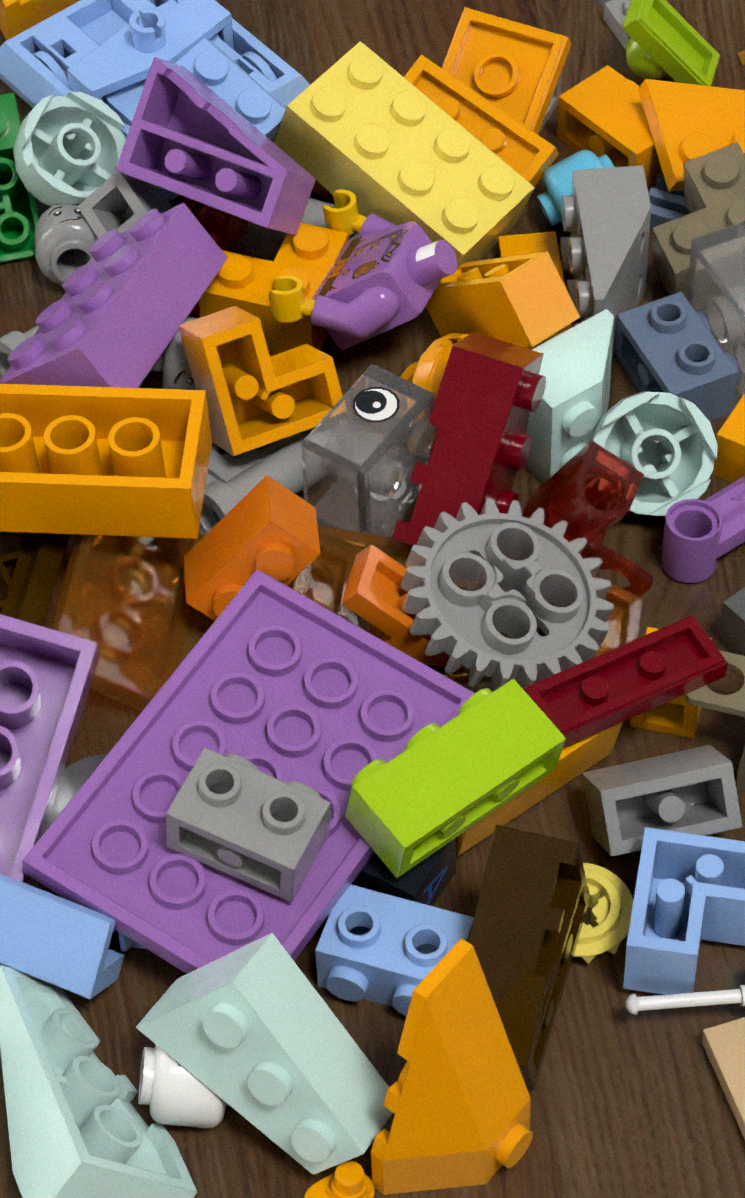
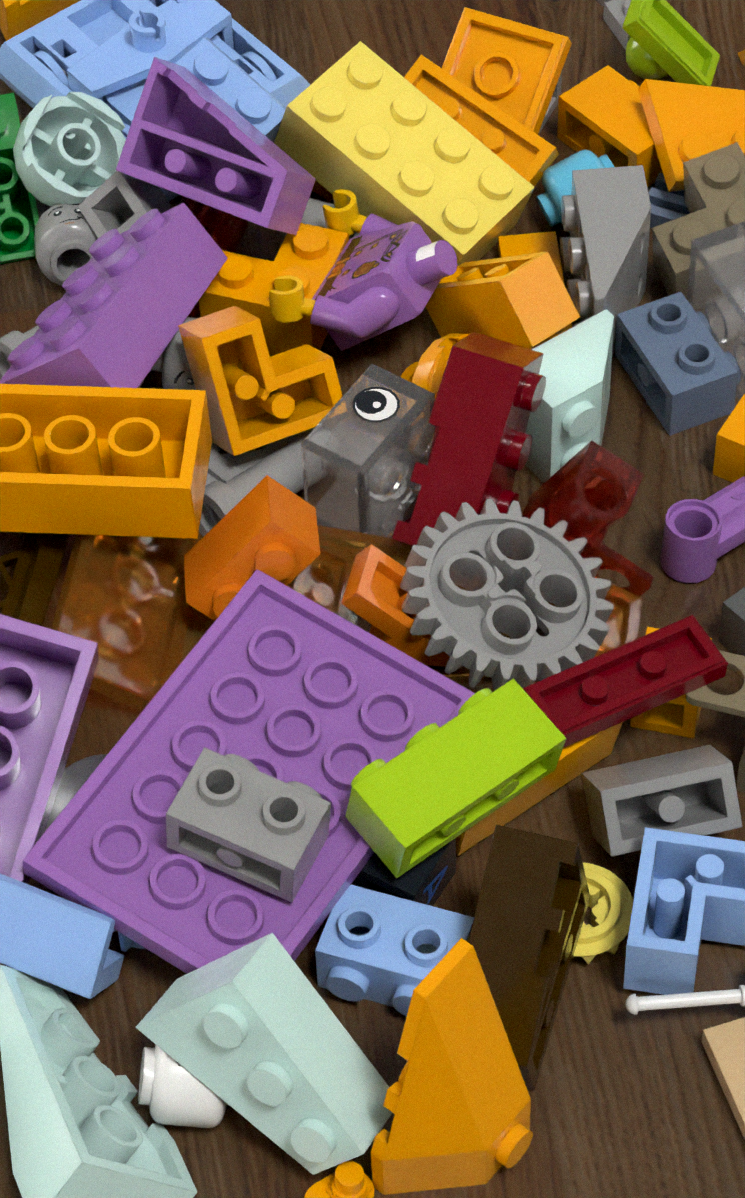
(665, 442): light aqua cylinder -> none

